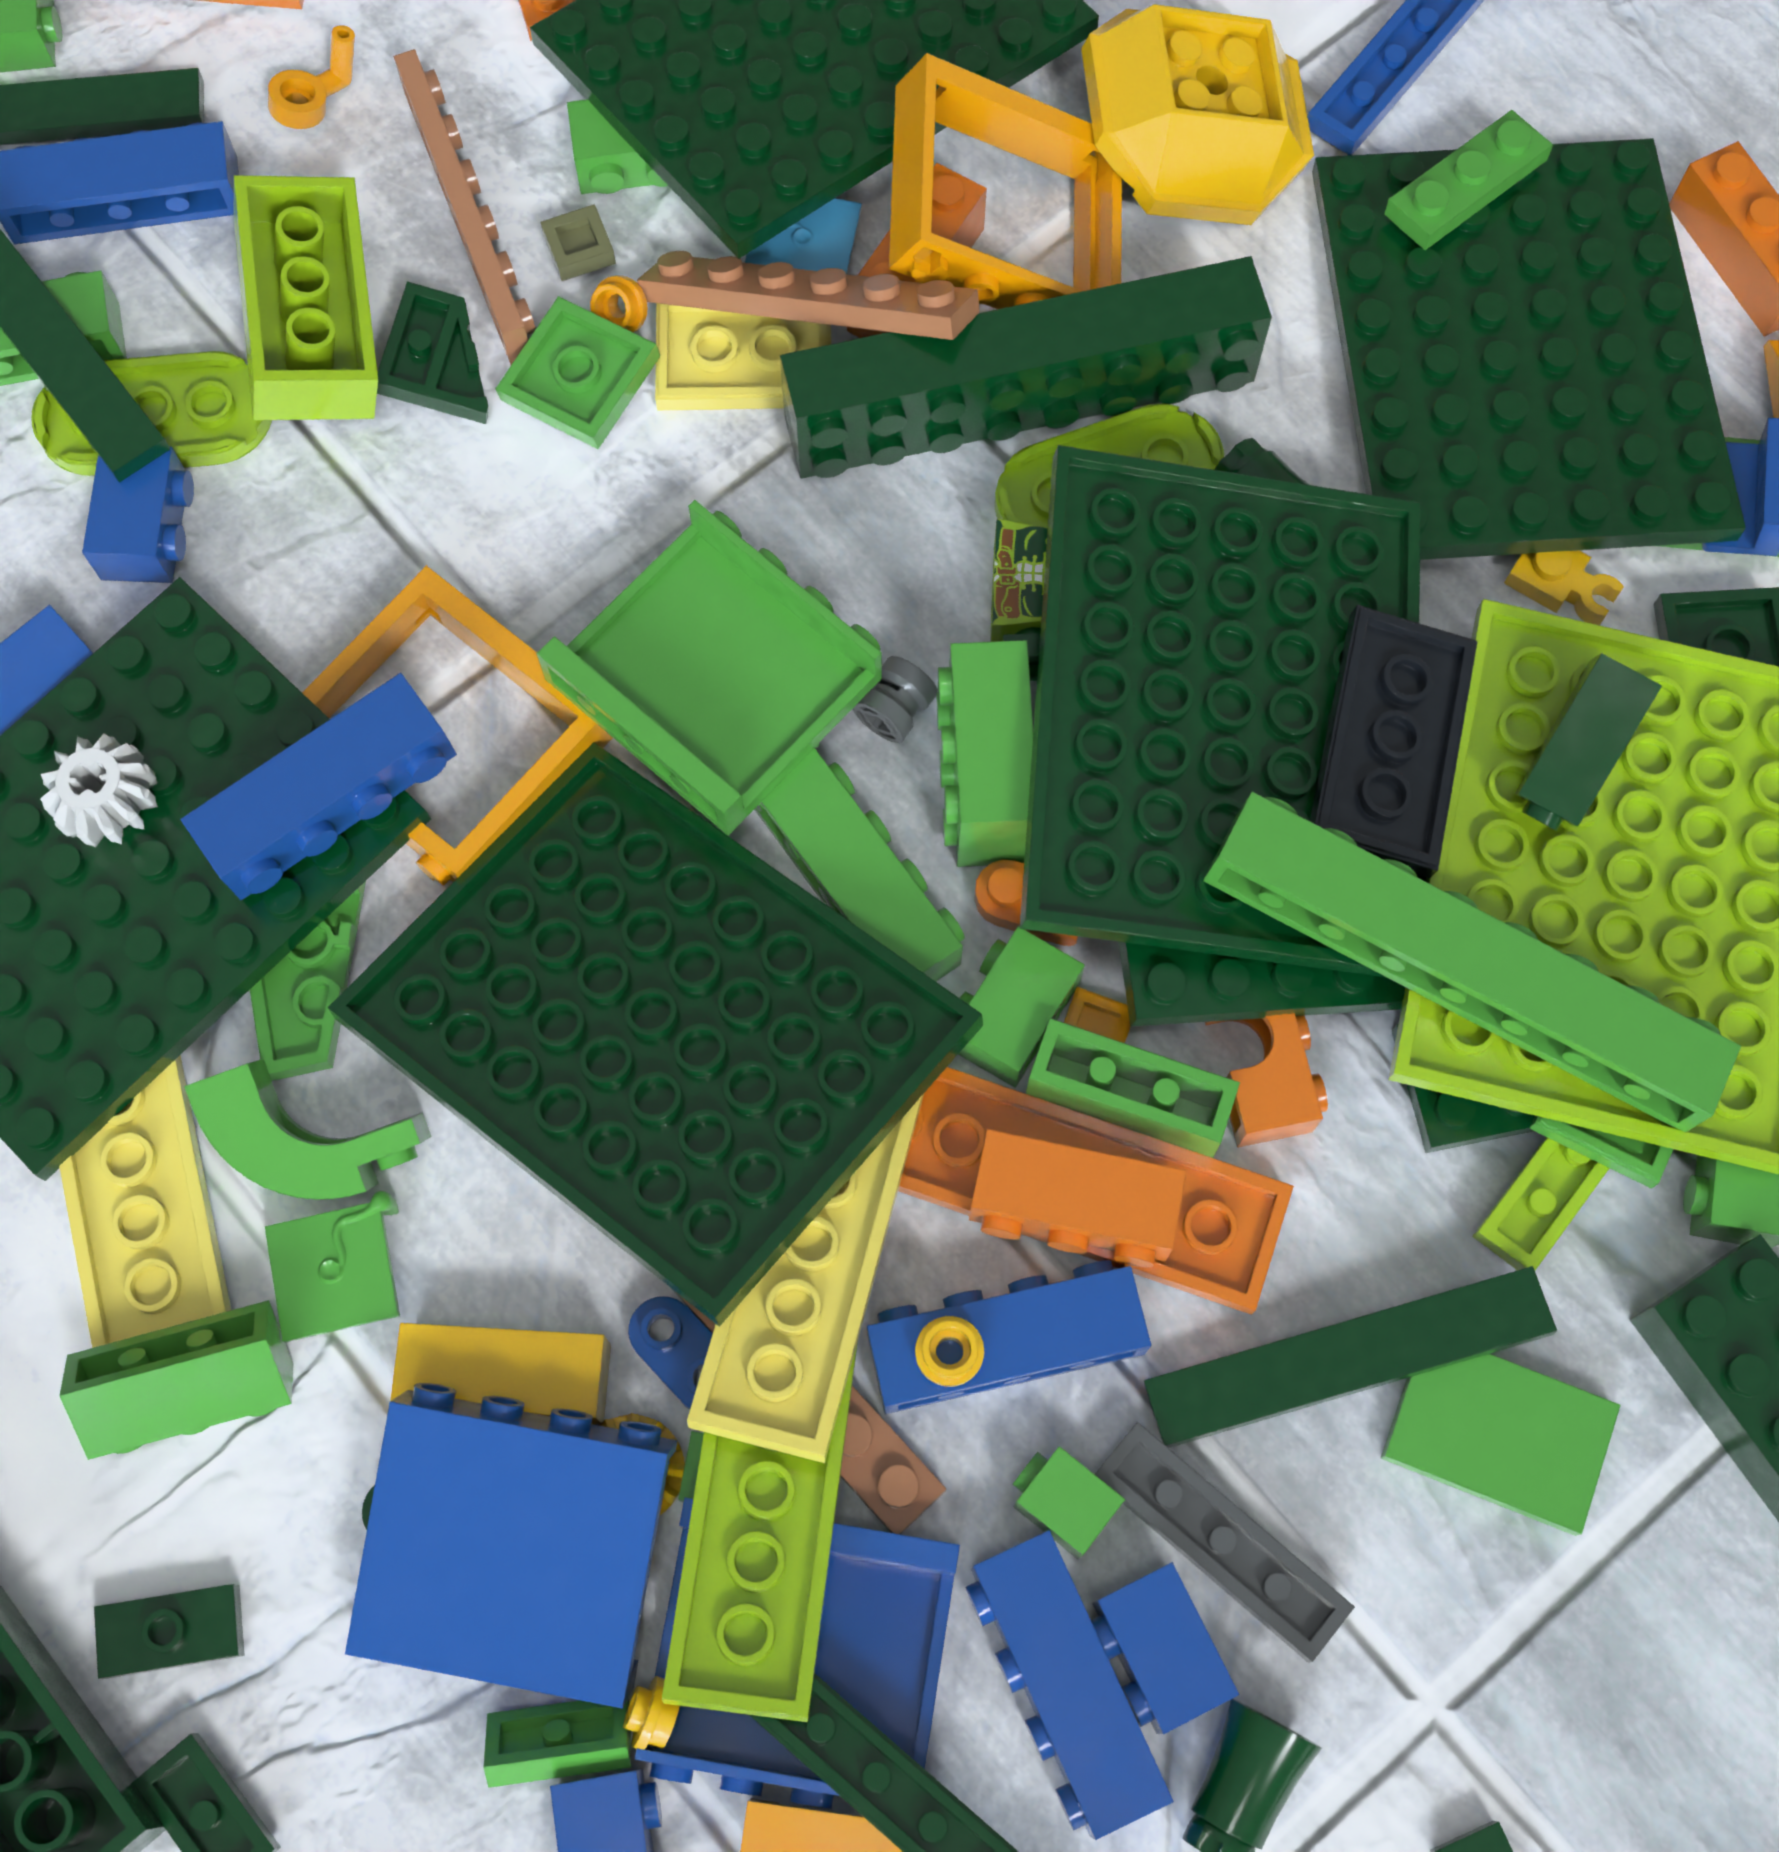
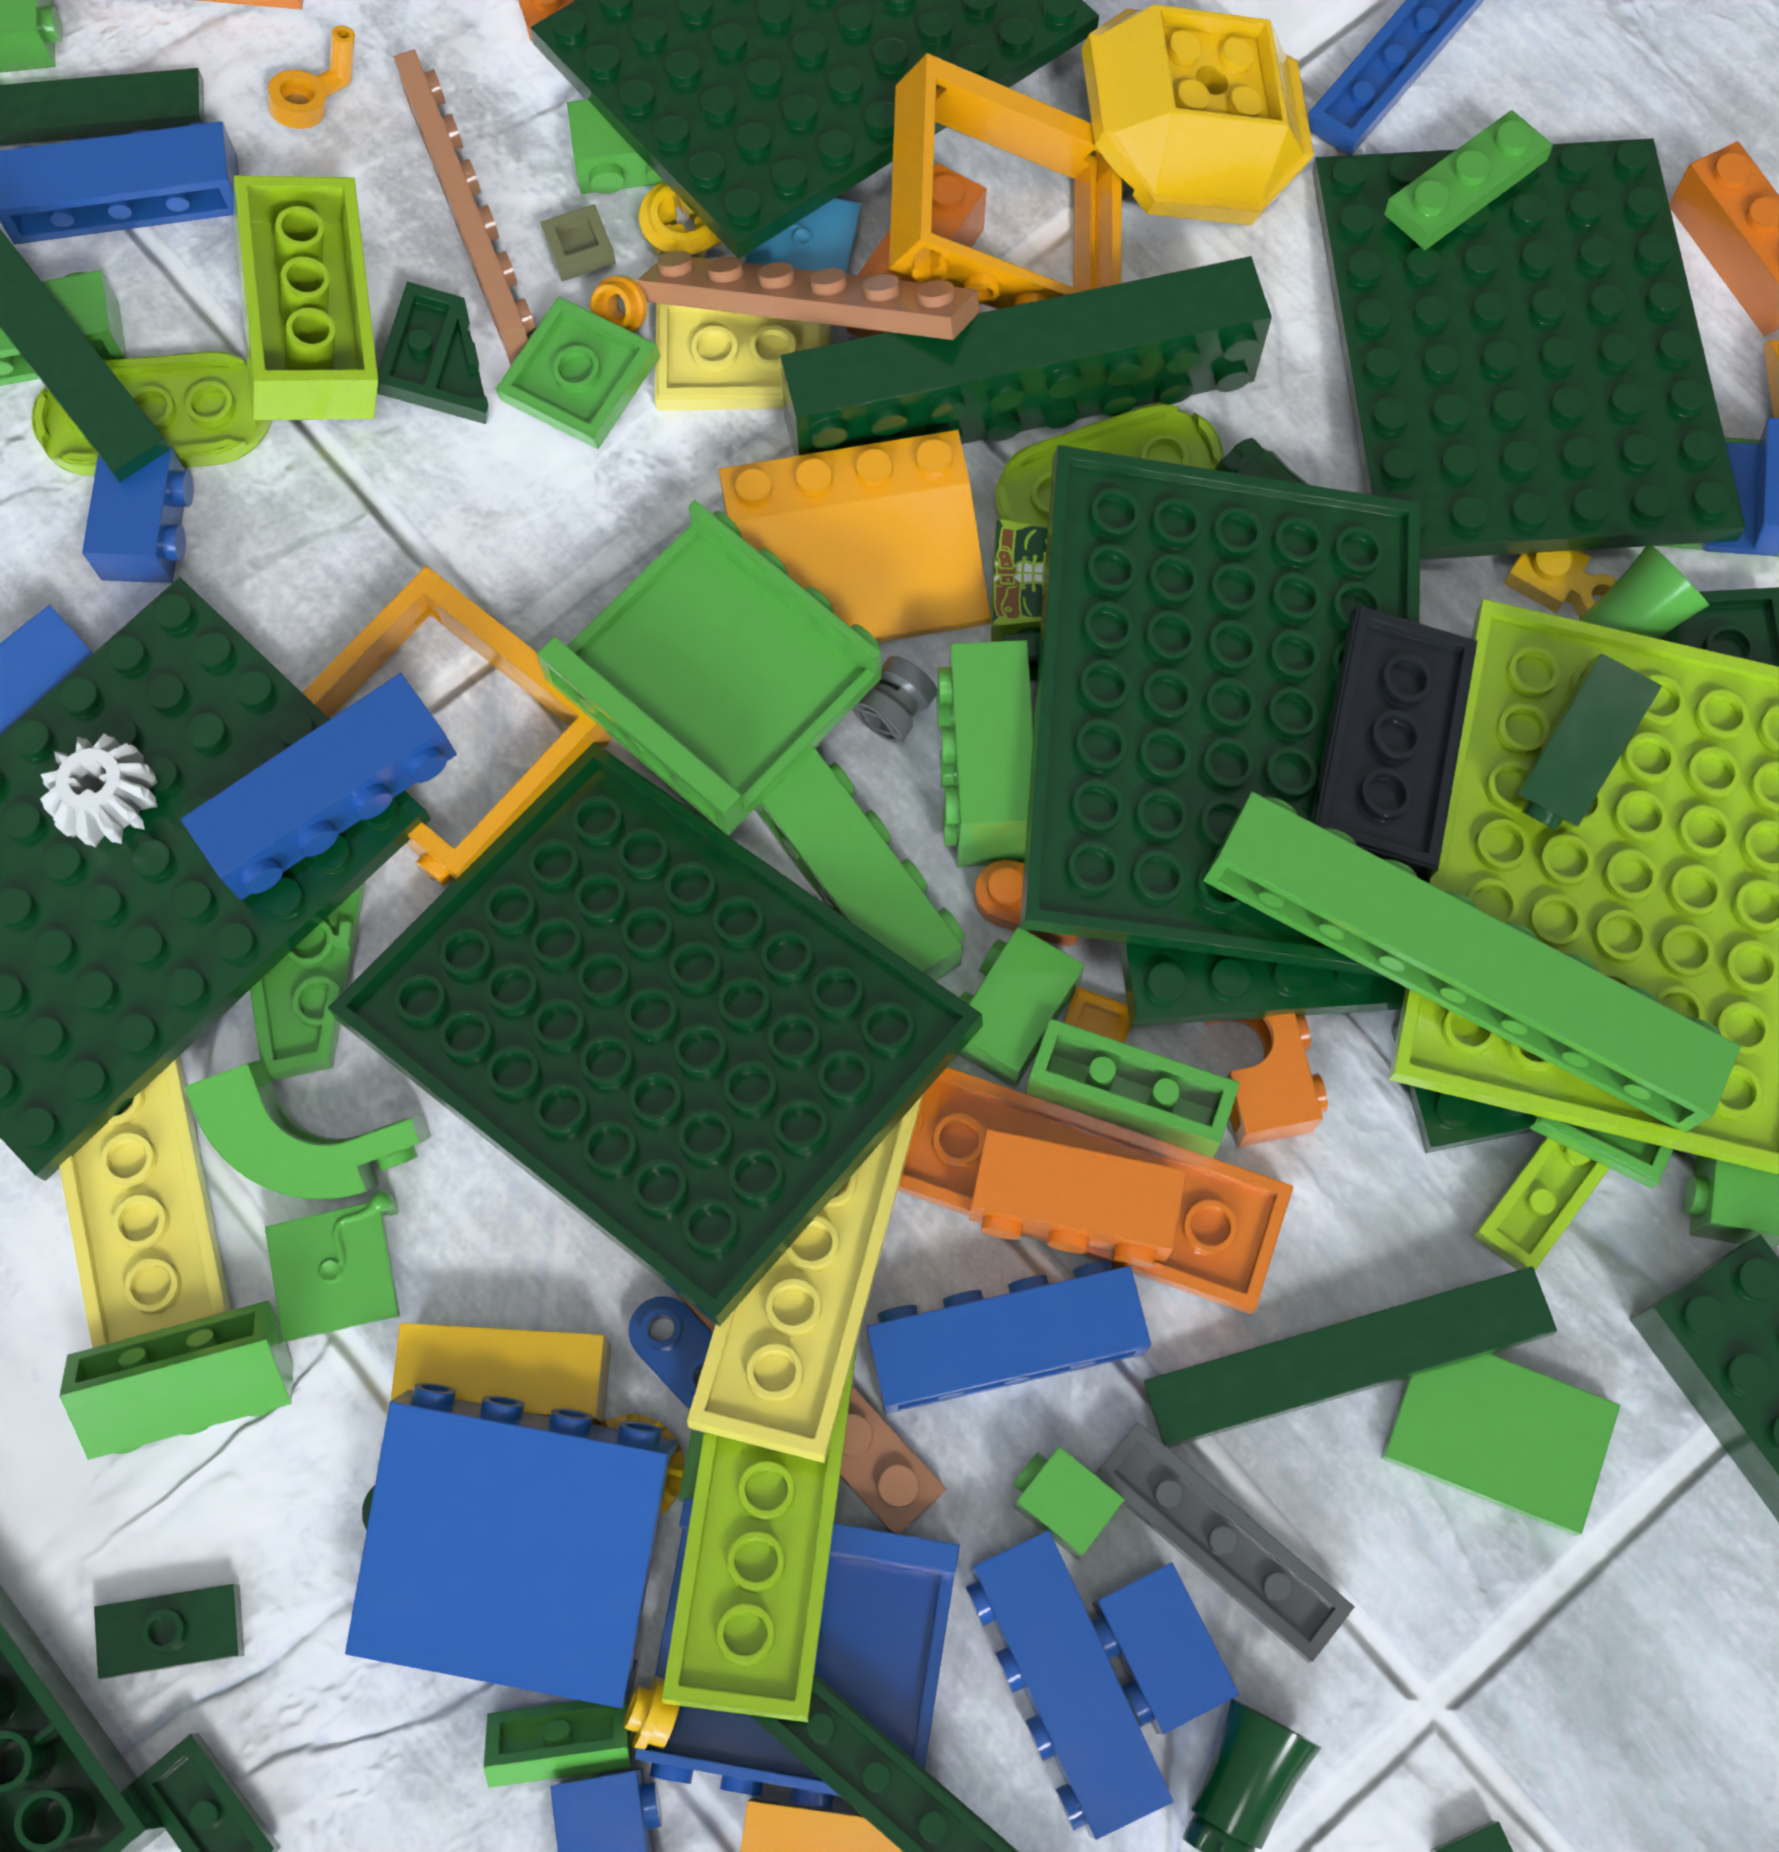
(661, 229): none -> yellow gear
(873, 530): none -> light orange slope
(951, 1329): yellow plate -> none
(1647, 598): none -> bright green plant

